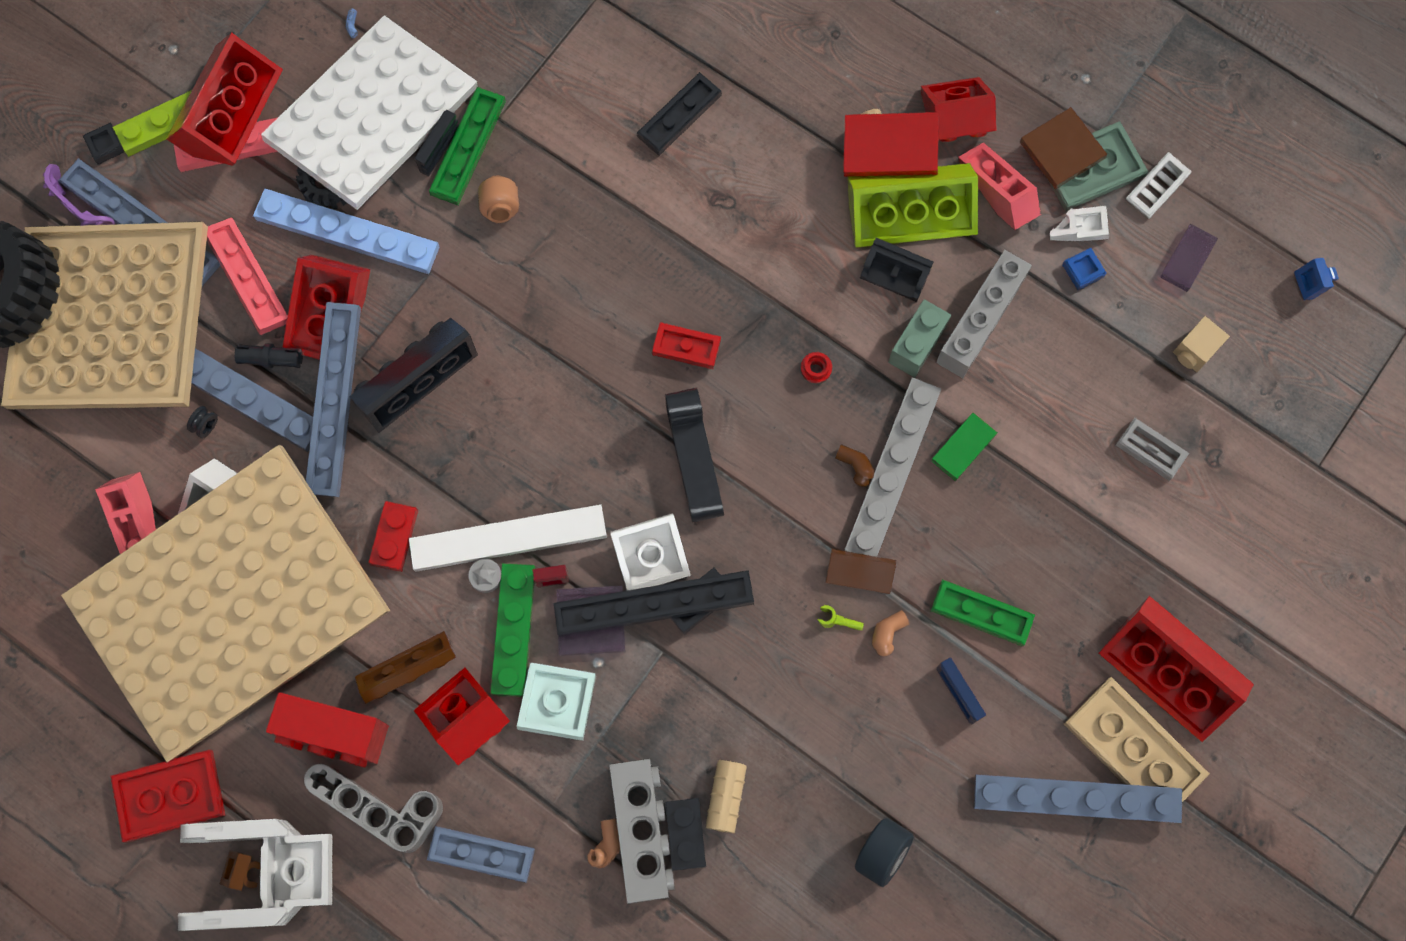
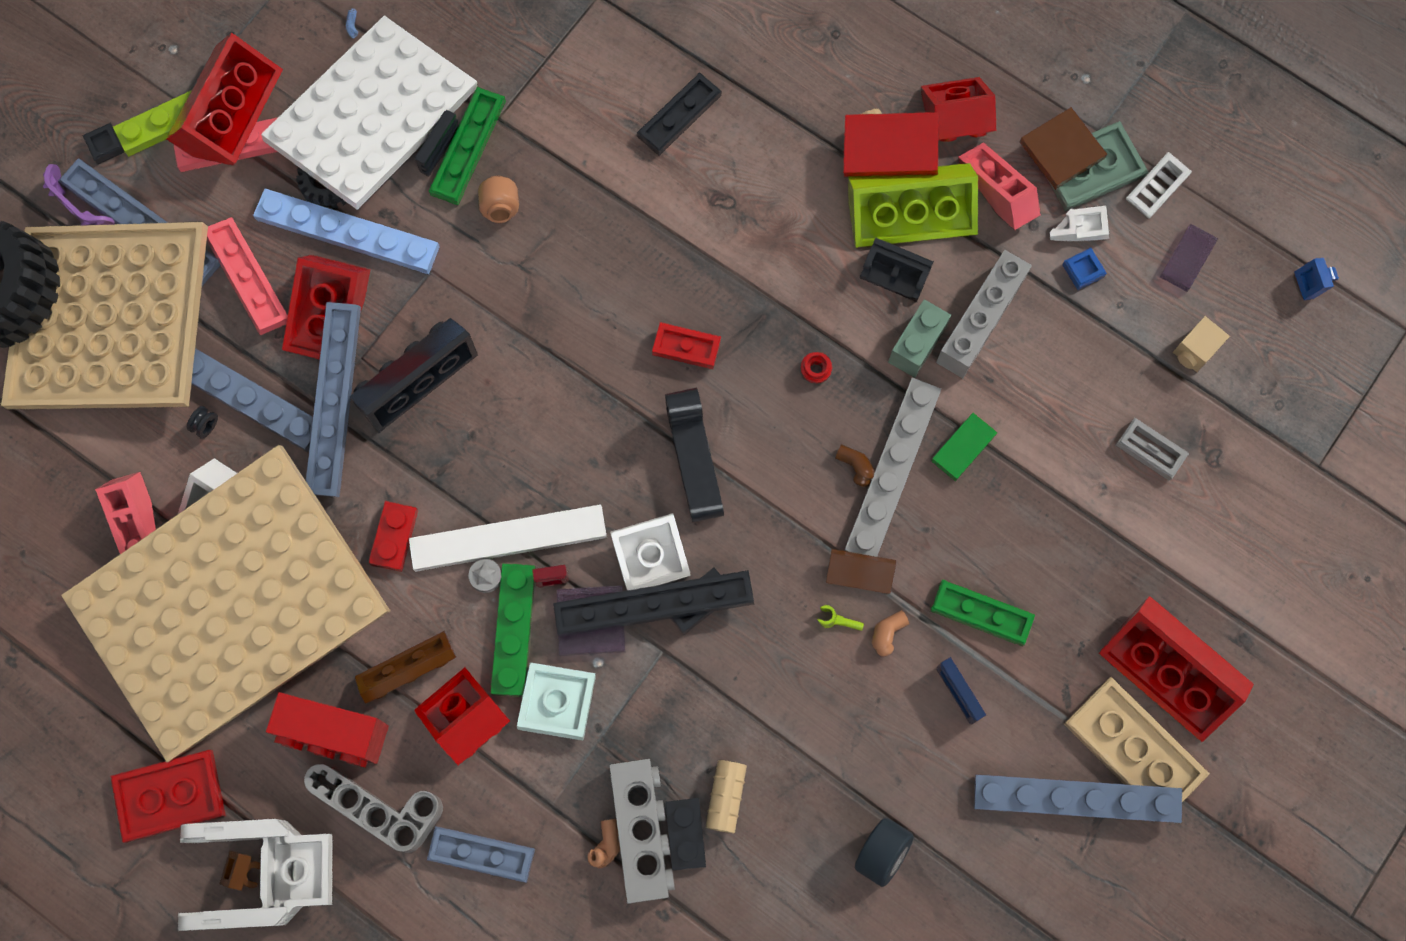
(268, 356): black pin -> none

